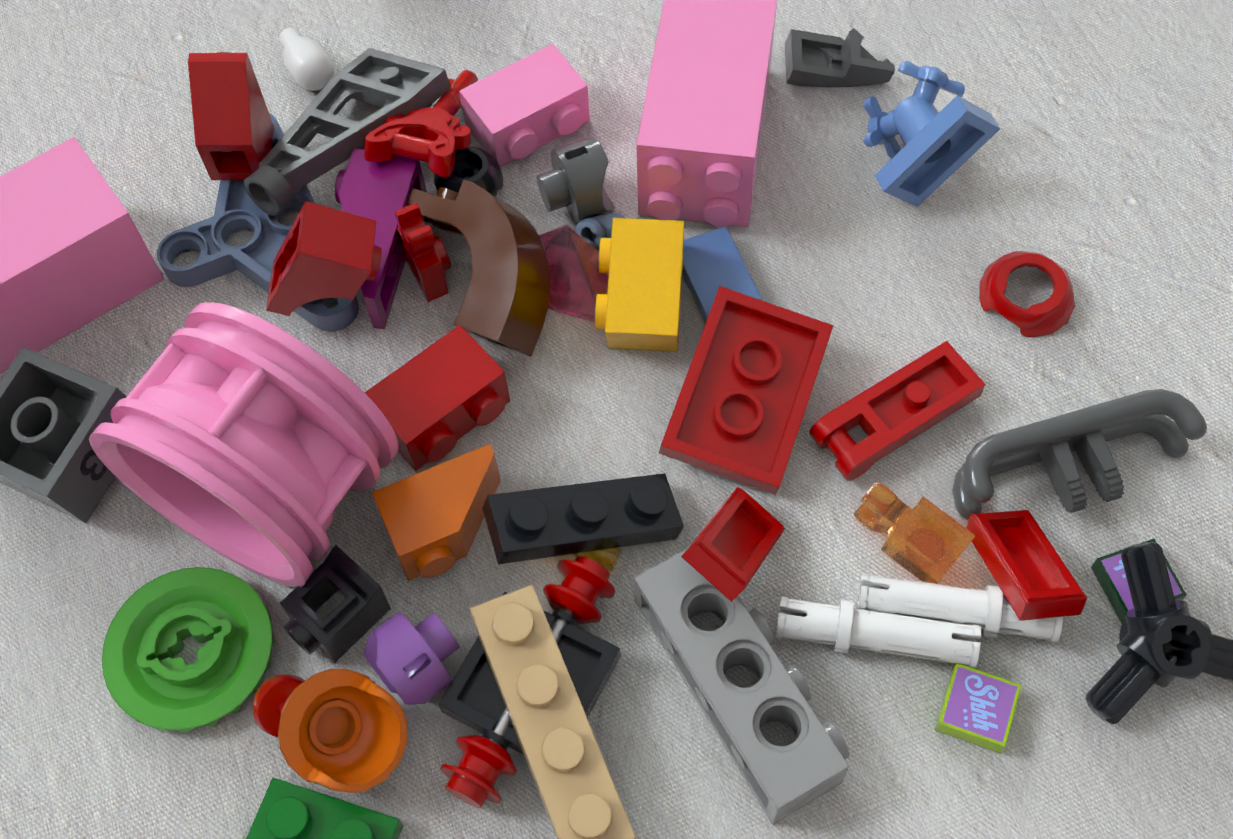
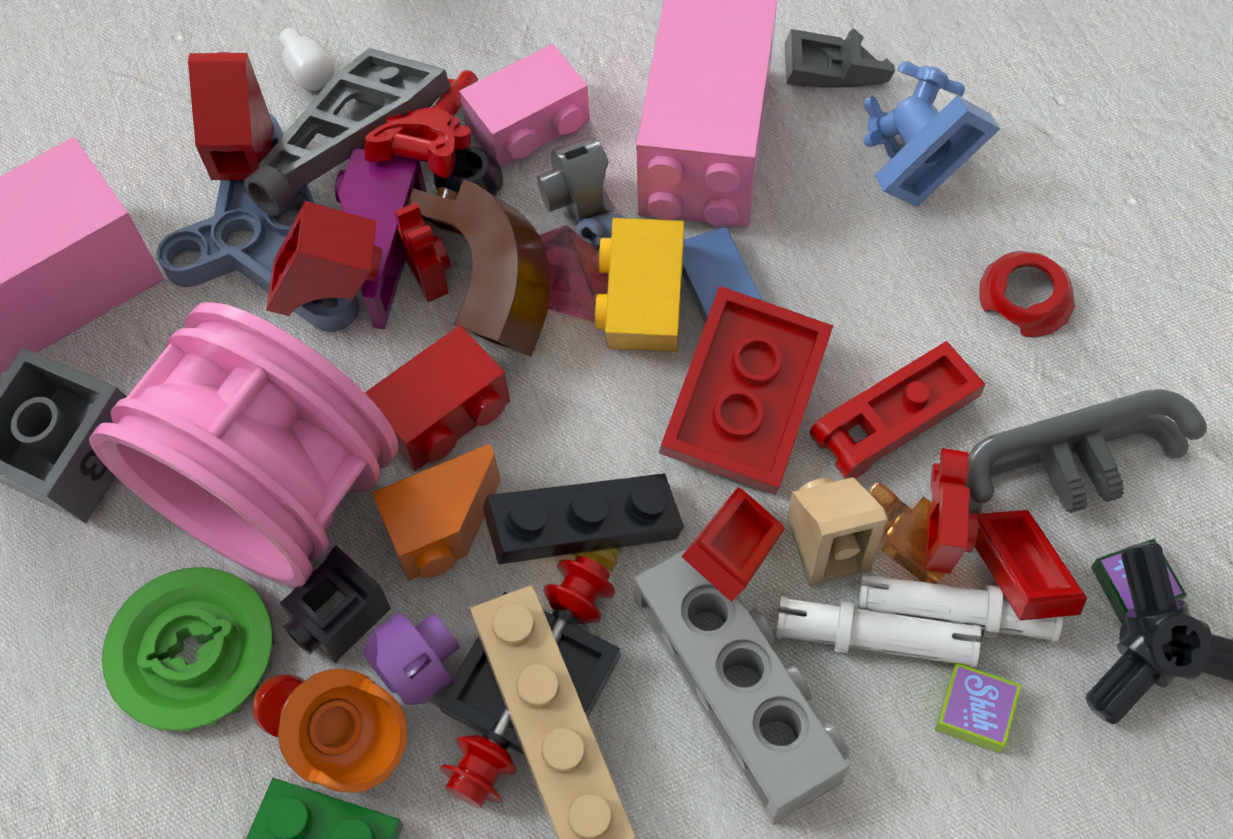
(835, 528): none -> tan slope
(949, 524): none -> red plate

